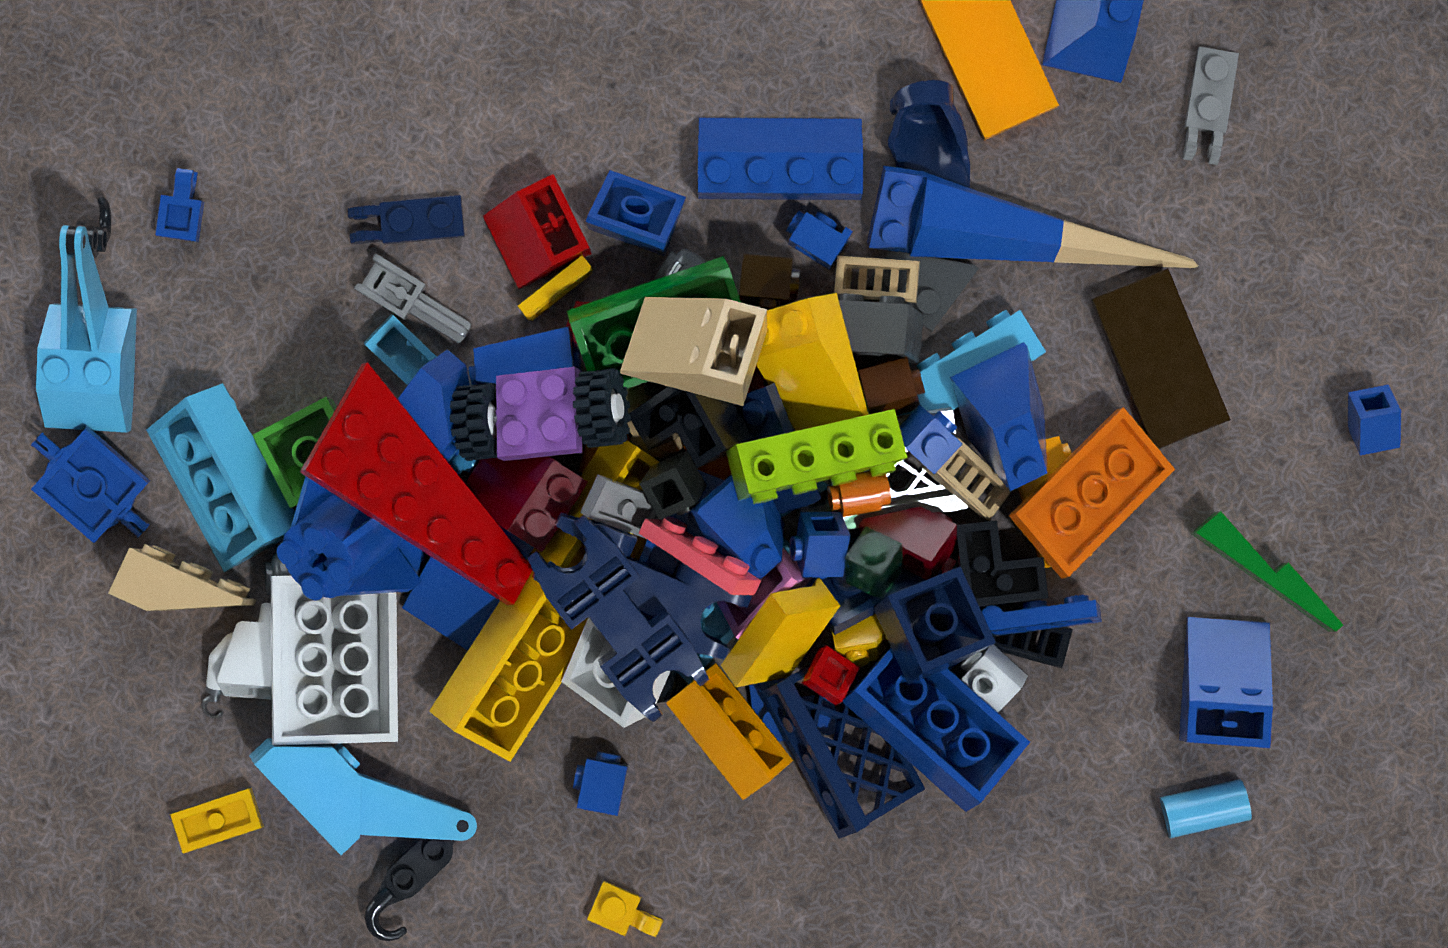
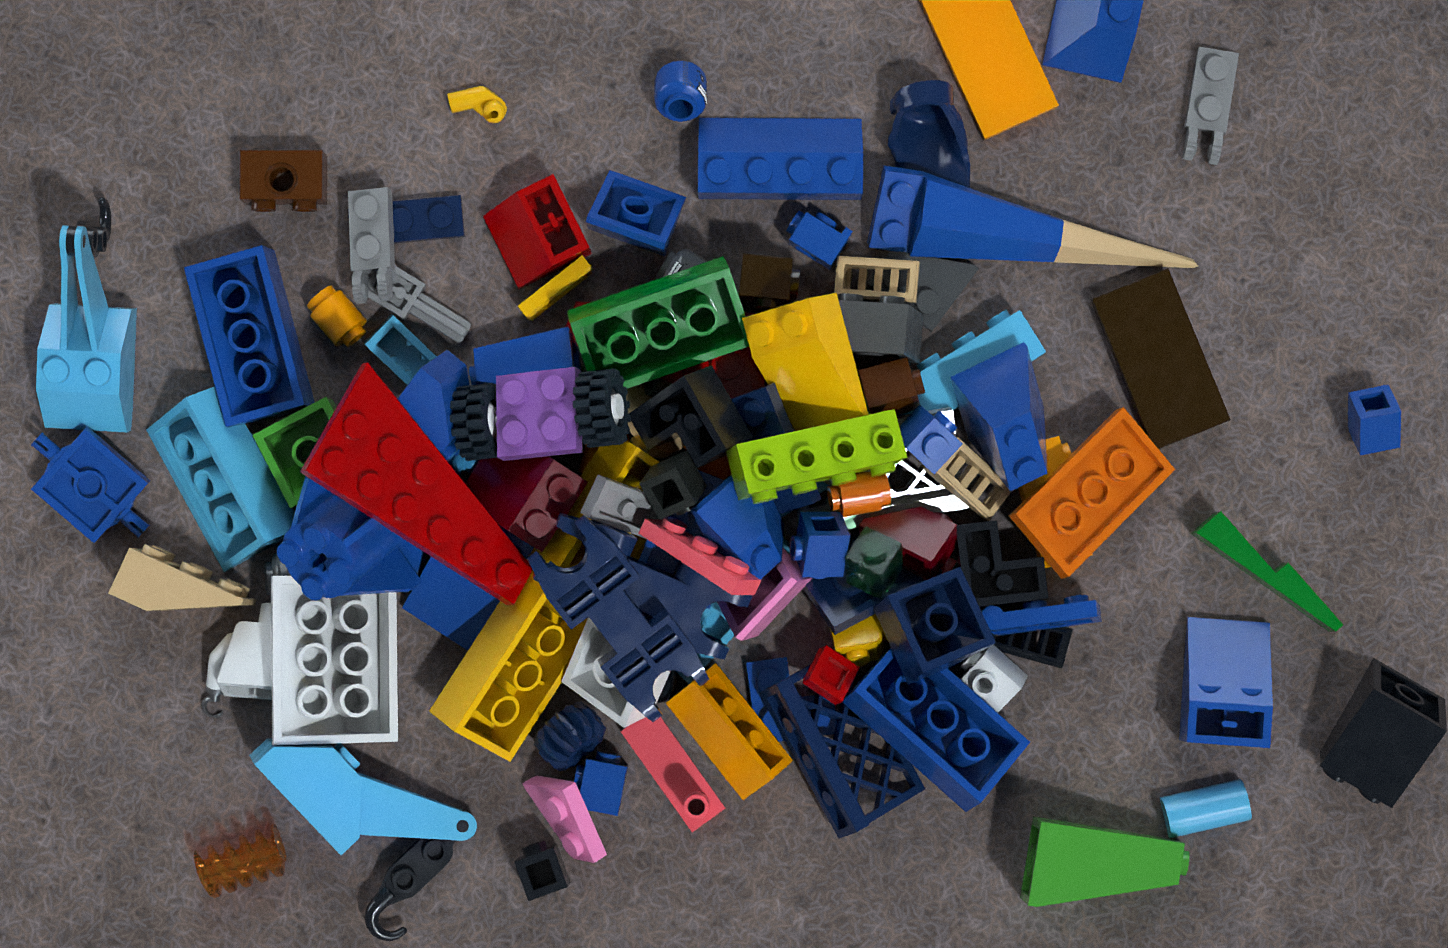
(180, 214): blue plate -> none
(217, 820): yellow plate -> none
(241, 863): none -> clear orange piece
(249, 336): none -> blue slope
(262, 168): none -> reddish brown brick
(337, 316): none -> light orange brick
(371, 241): none -> light grey hinge
(481, 100): none -> yellow arm
(541, 870): none -> black brick
(567, 815): none -> bright pink wing
(569, 736): none -> dark blue gear
(618, 910): yellow plate -> none
(673, 771): none -> coral piece
(680, 91): none -> blue head
(697, 345): tan slope -> none
(780, 634): yellow container -> none
(1091, 862): none -> bright green slope
(1384, 734): none -> black slope

